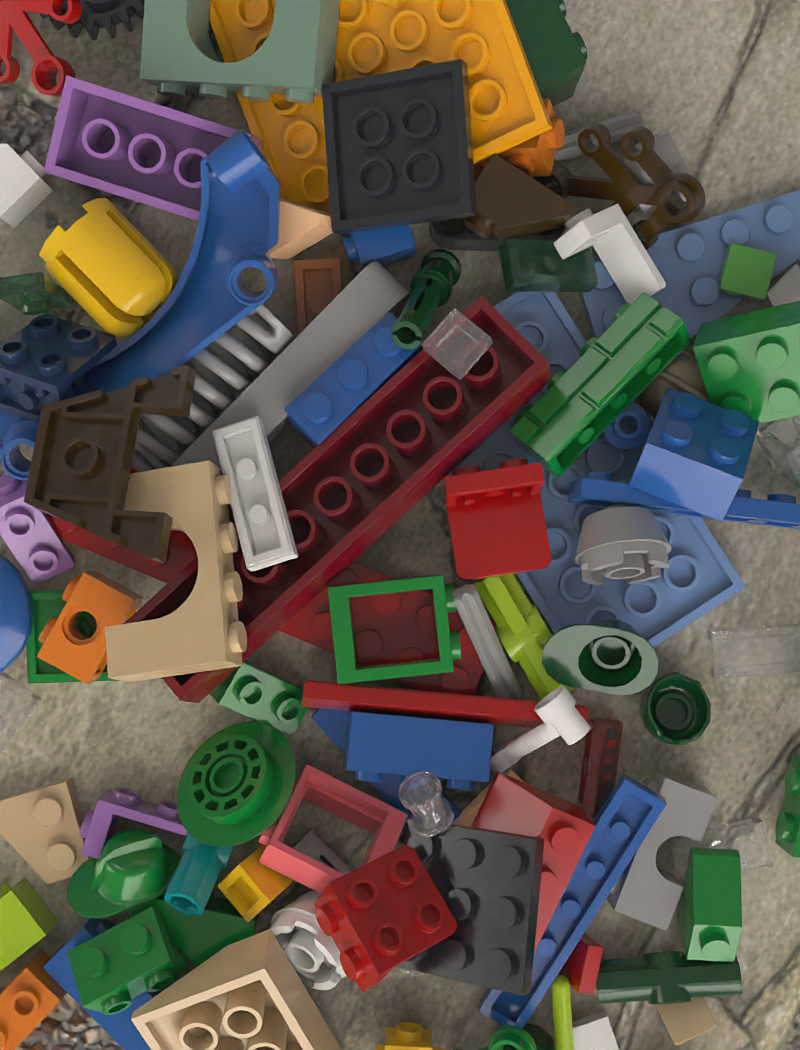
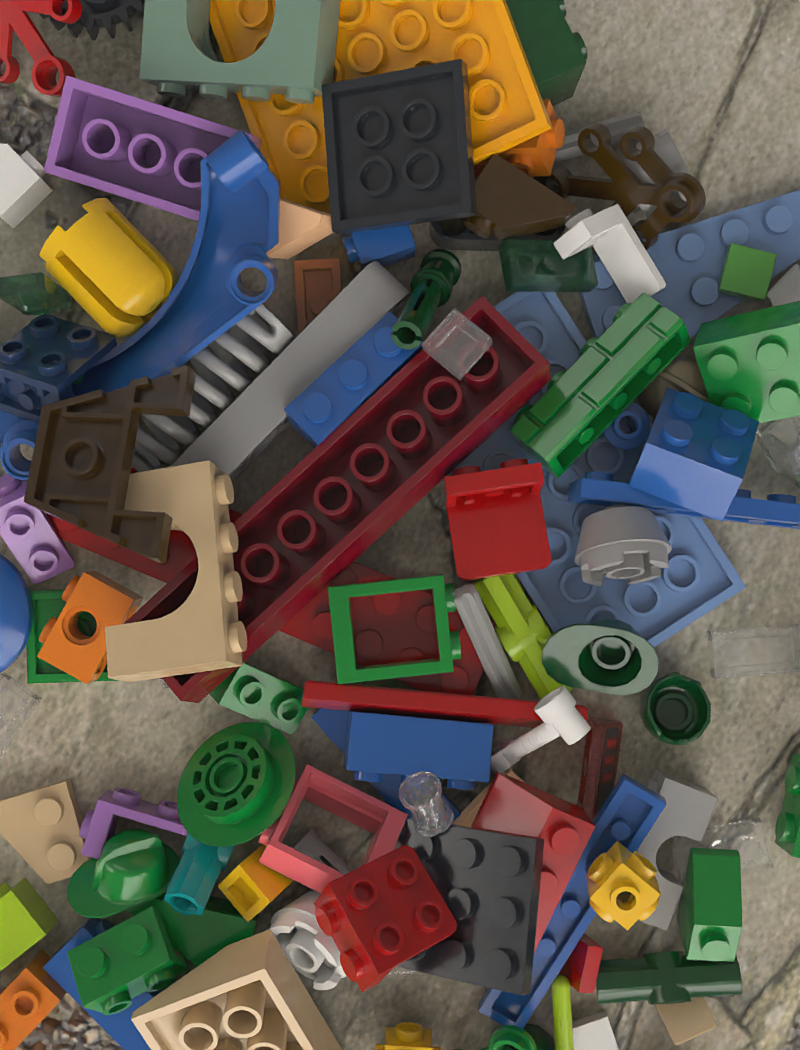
(255, 494): white tile -> none
(626, 873): none -> yellow brick

